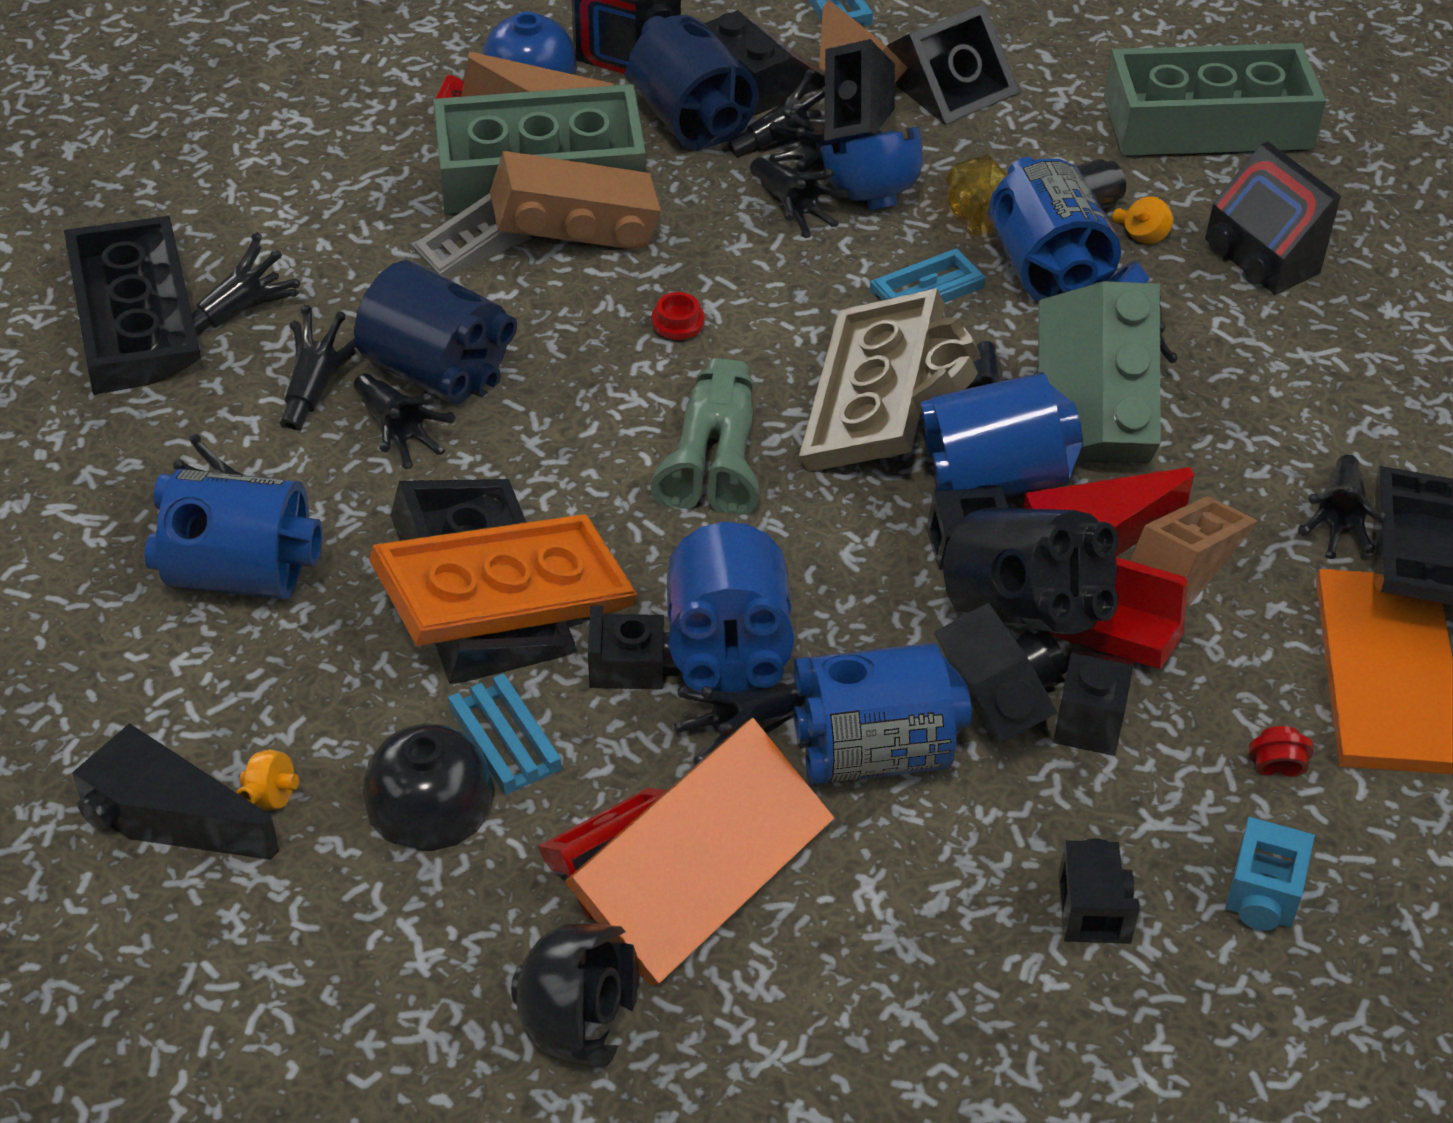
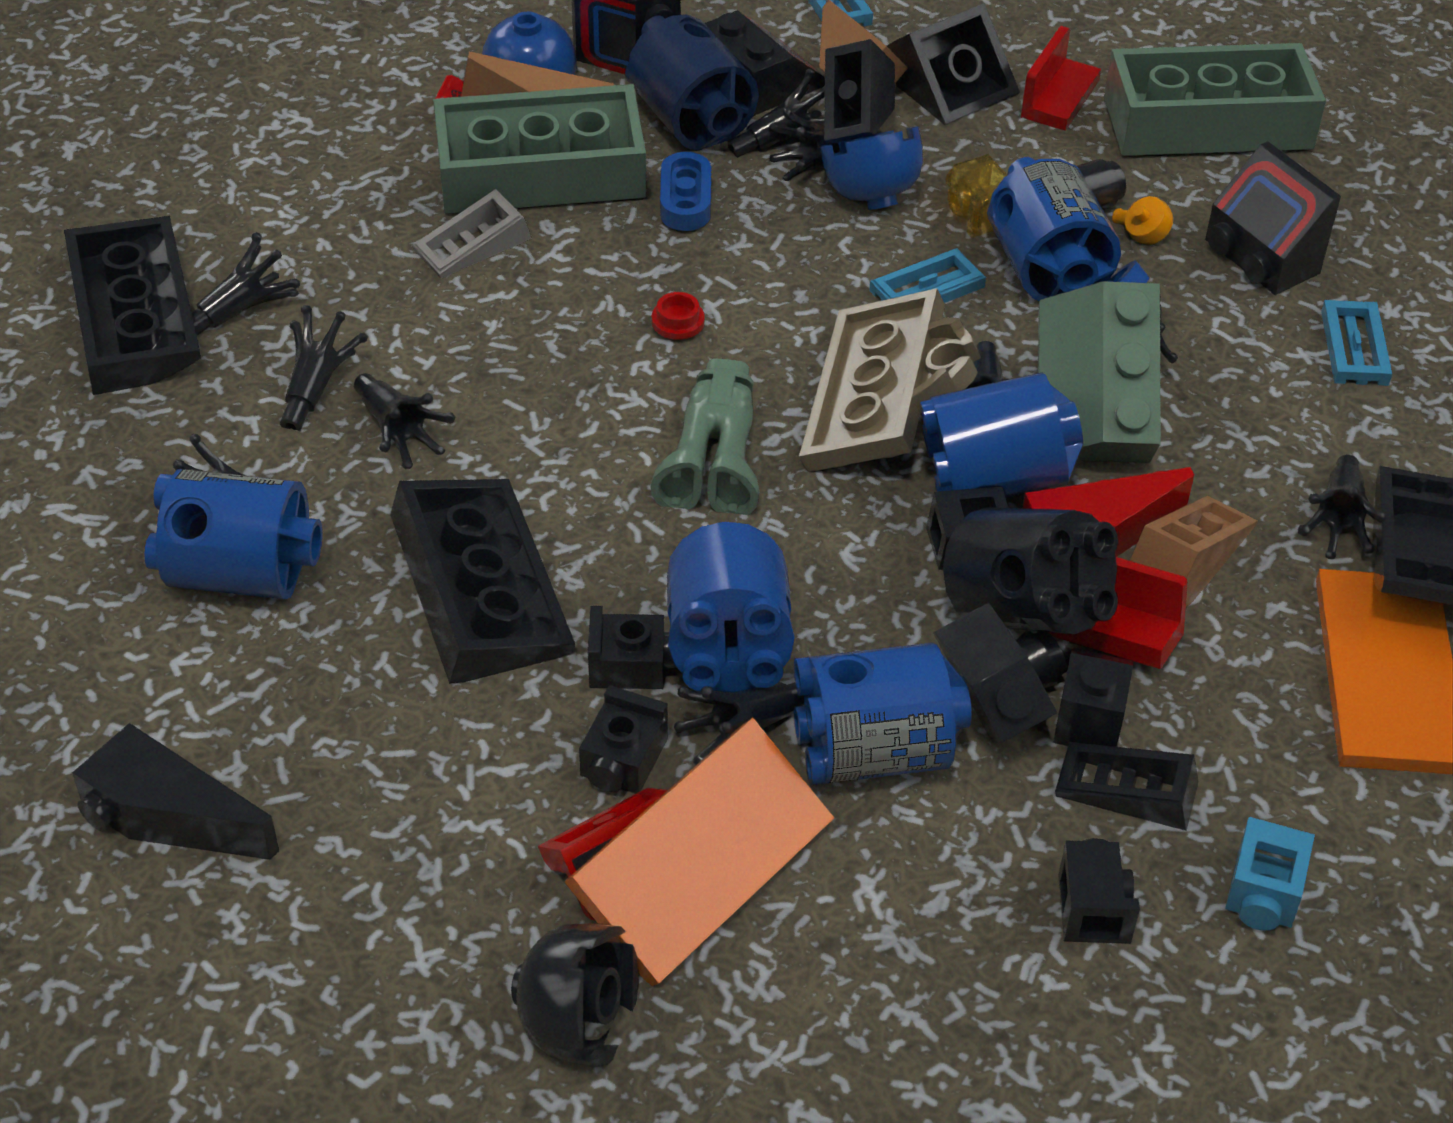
(268, 780): light orange piece -> none
(427, 787): black cylinder -> none
(433, 332): dark blue cylinder -> none
(483, 699): dark azure tile -> none
(500, 578): orange tile -> none
(574, 201): medium nougat brick -> none
(624, 741): none -> black brick
(685, 191): none -> blue plate
(797, 190): black piece -> none
(1057, 85): none -> red panel
(1147, 804): none -> black slope
(1281, 751): red plate -> none
(1358, 370): none -> dark azure tile

